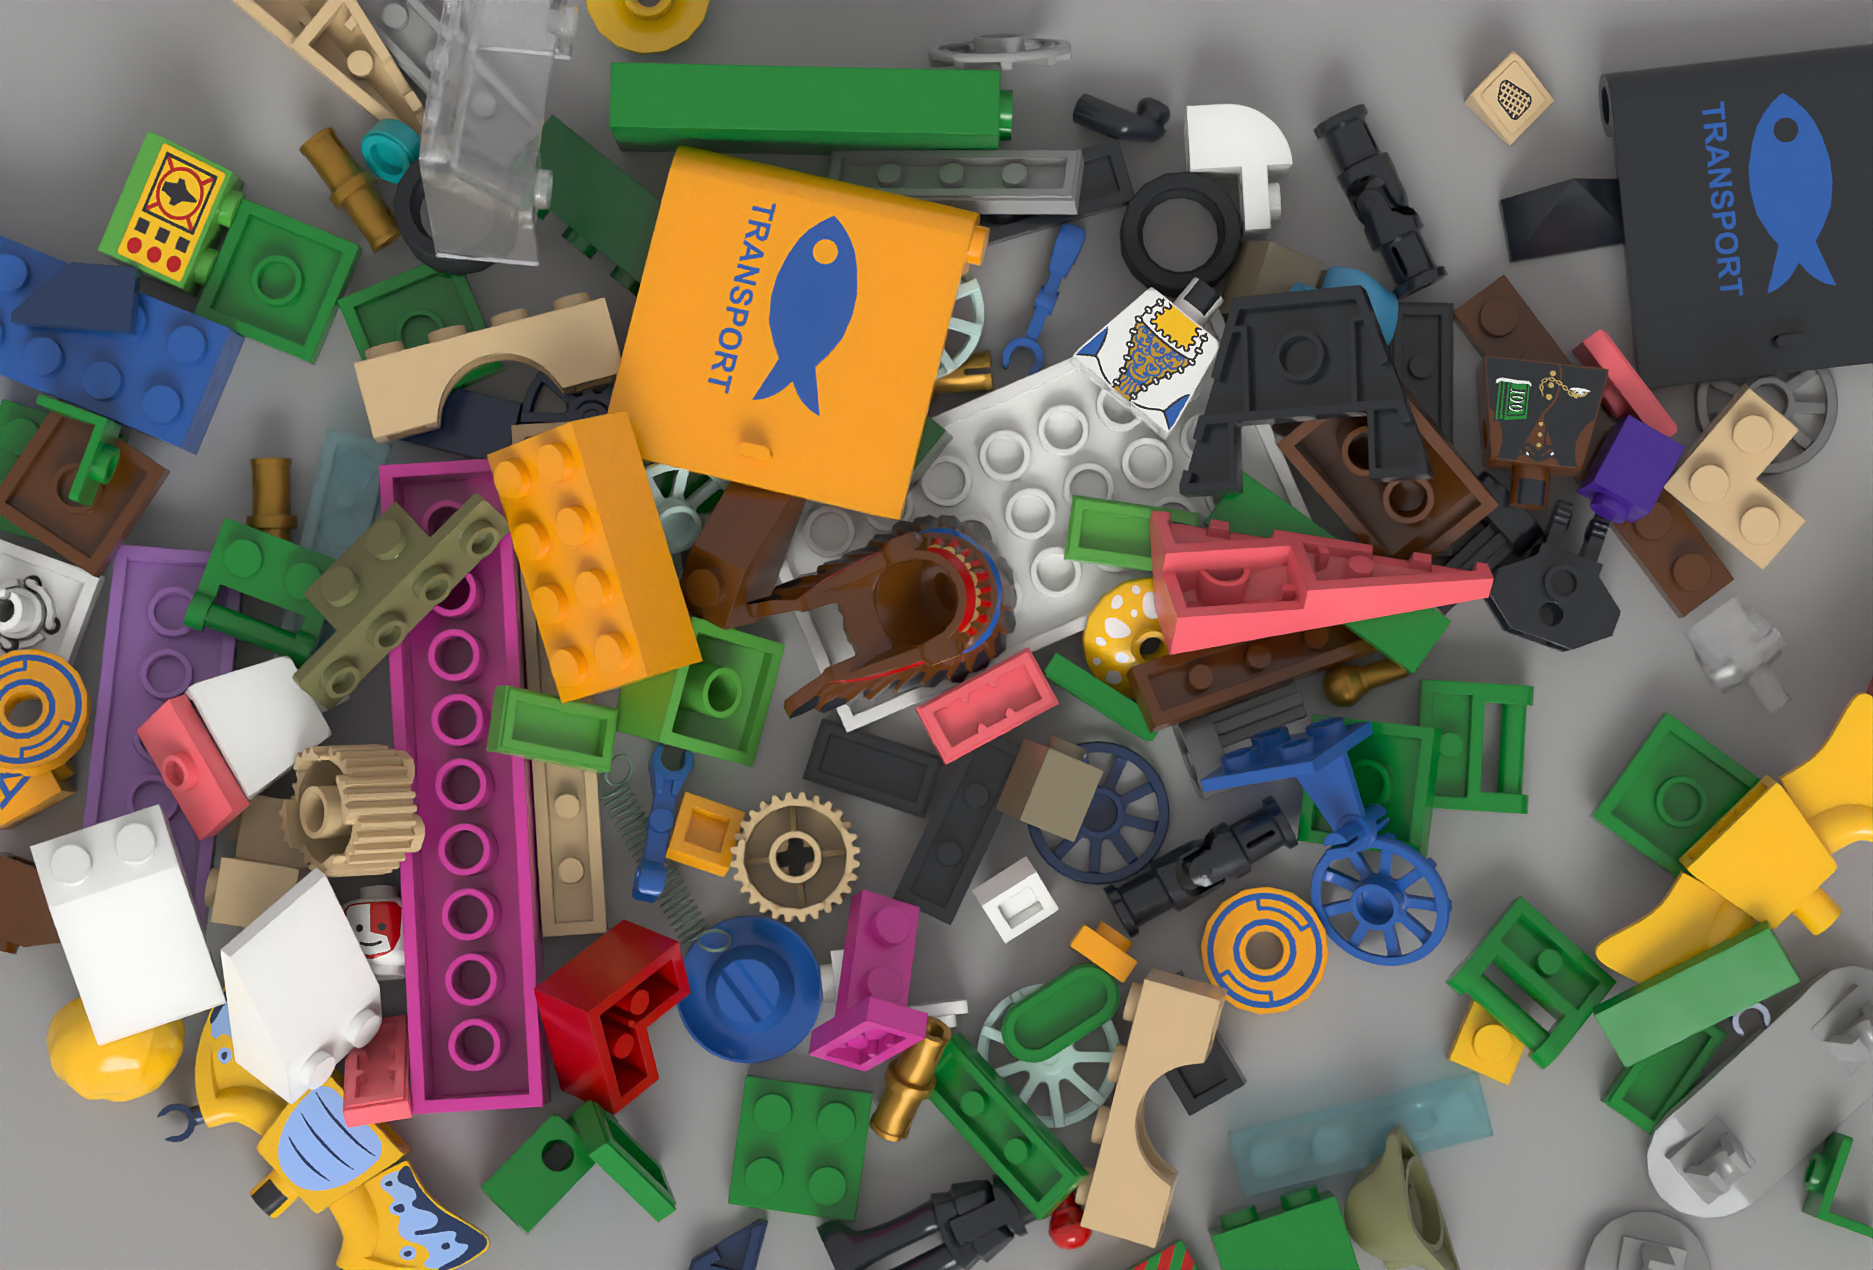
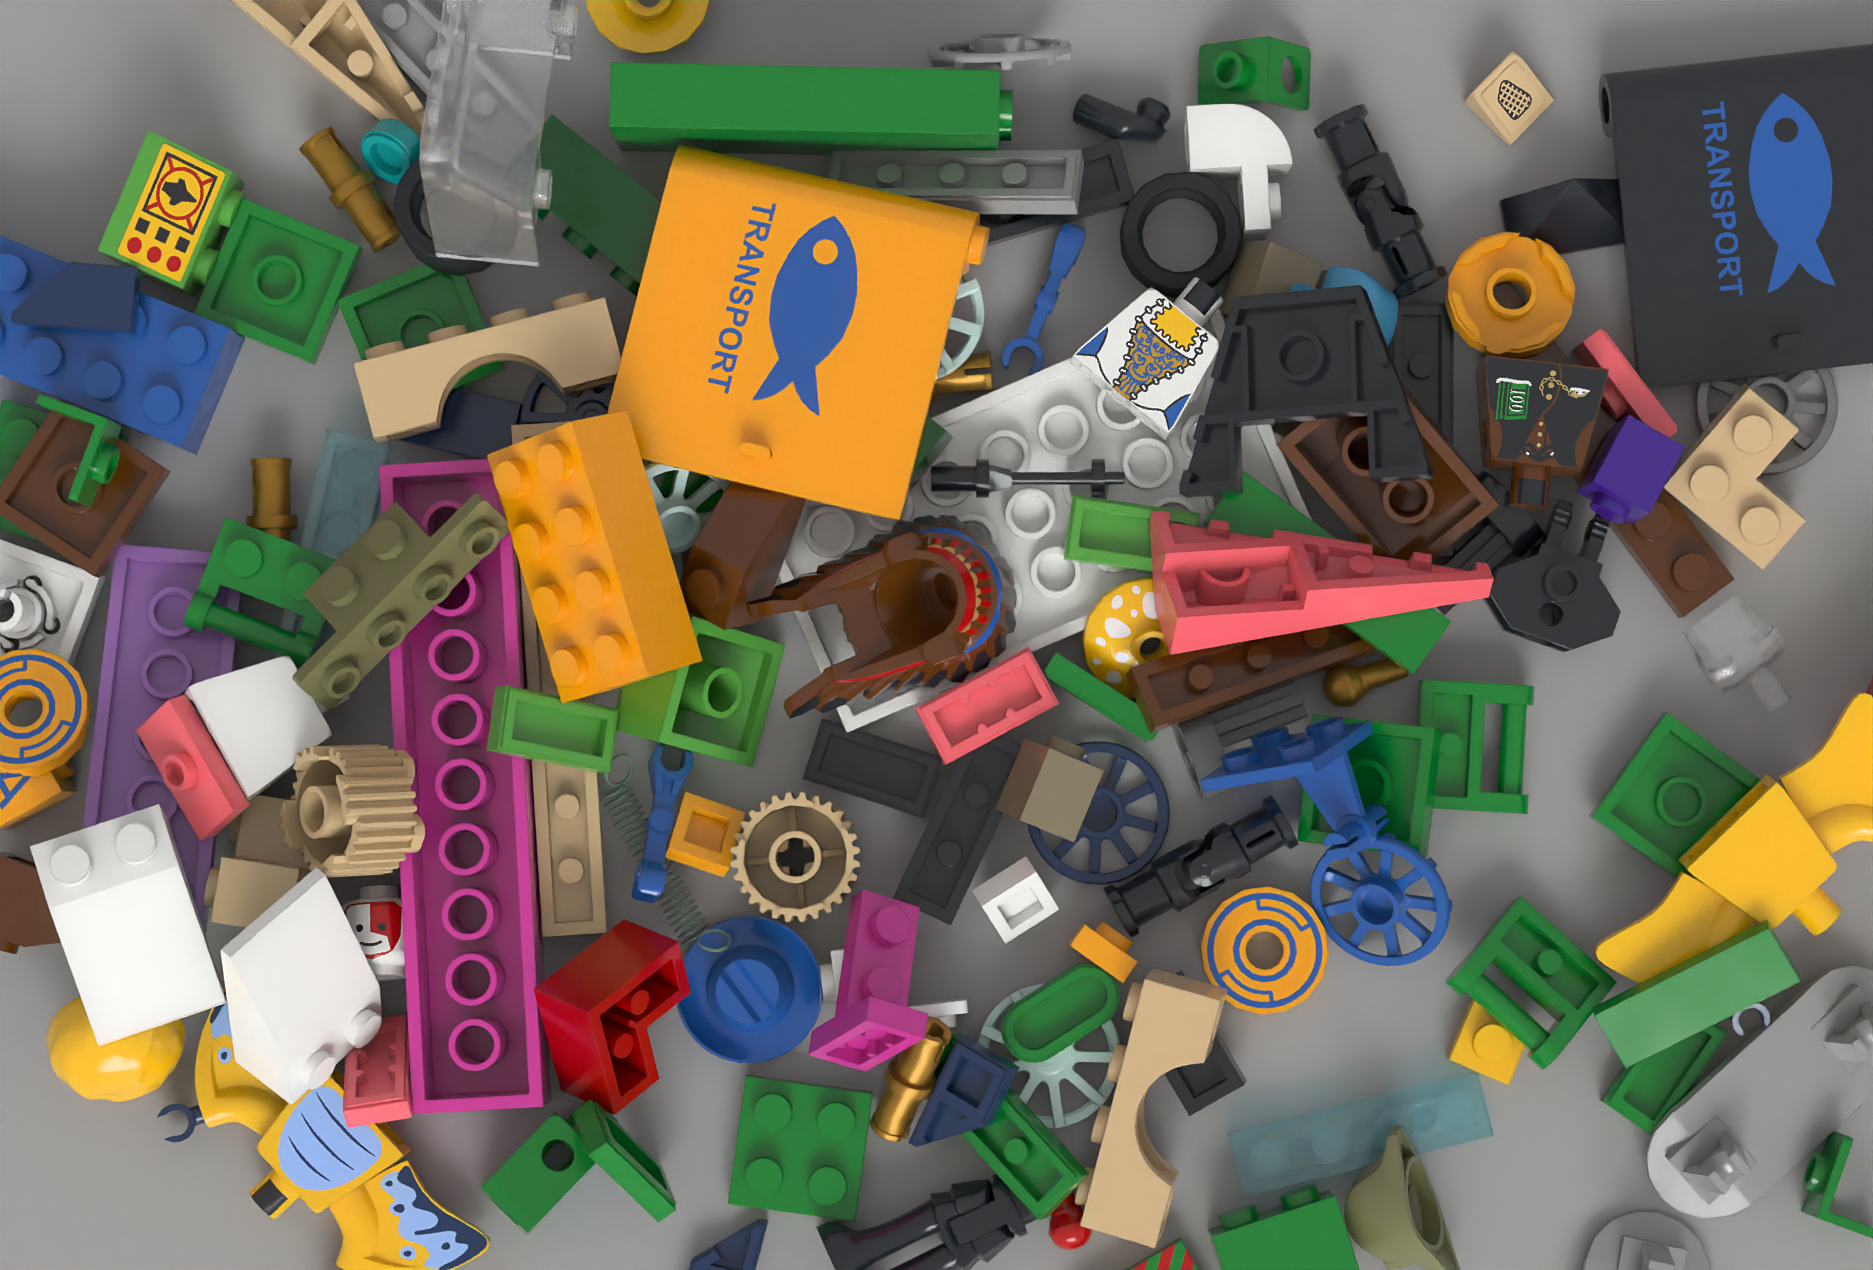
(965, 1092): none -> dark blue tile
(990, 478): none -> black piece
(1251, 73): none -> green bracket
(1502, 330): none -> light orange tile

